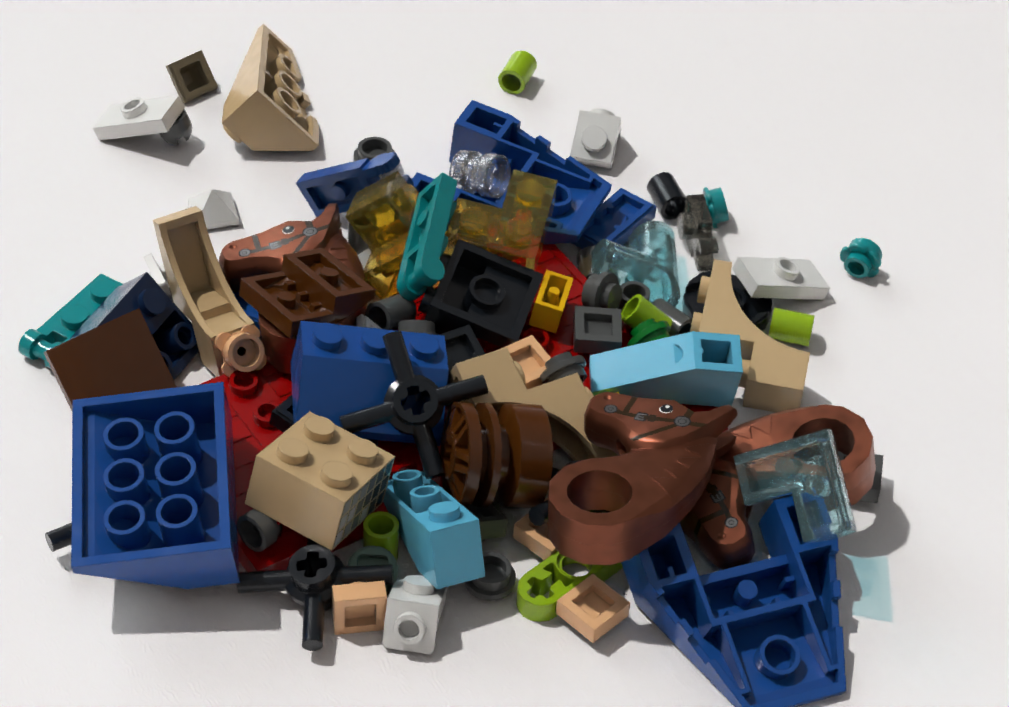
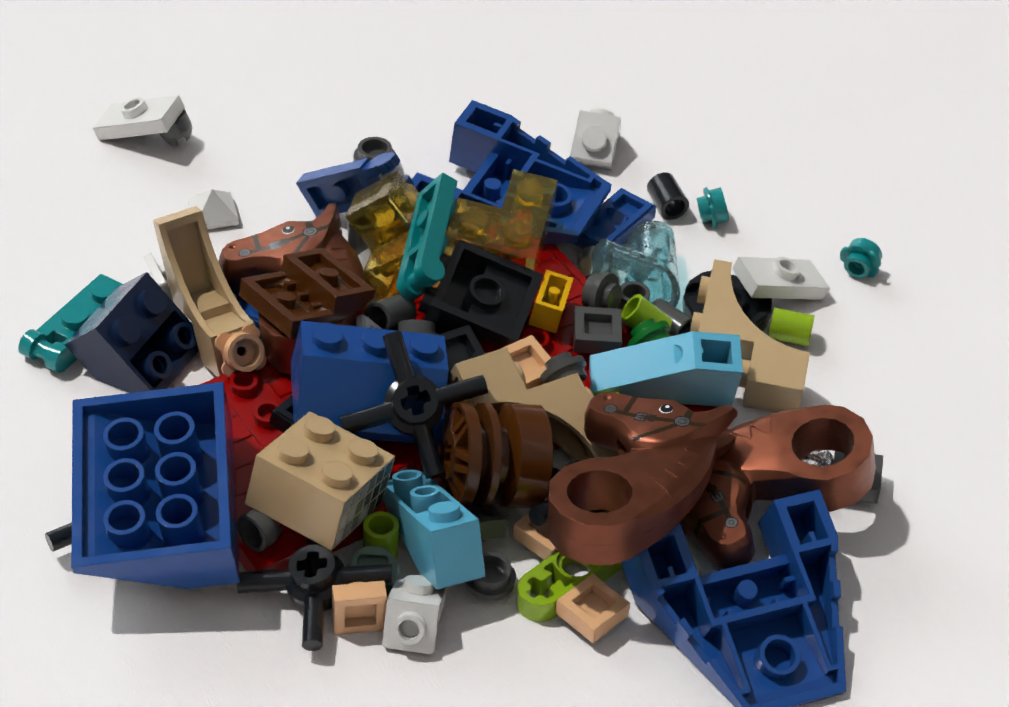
(110, 360): reddish brown slope -> none
(192, 76): dark tan slope -> none
(267, 103): tan wedge -> none
(481, 173): clear wheel -> none
(517, 72): lime hinge -> none
(696, 228): clear smoke plate -> none
(811, 473): clear light blue brick -> none

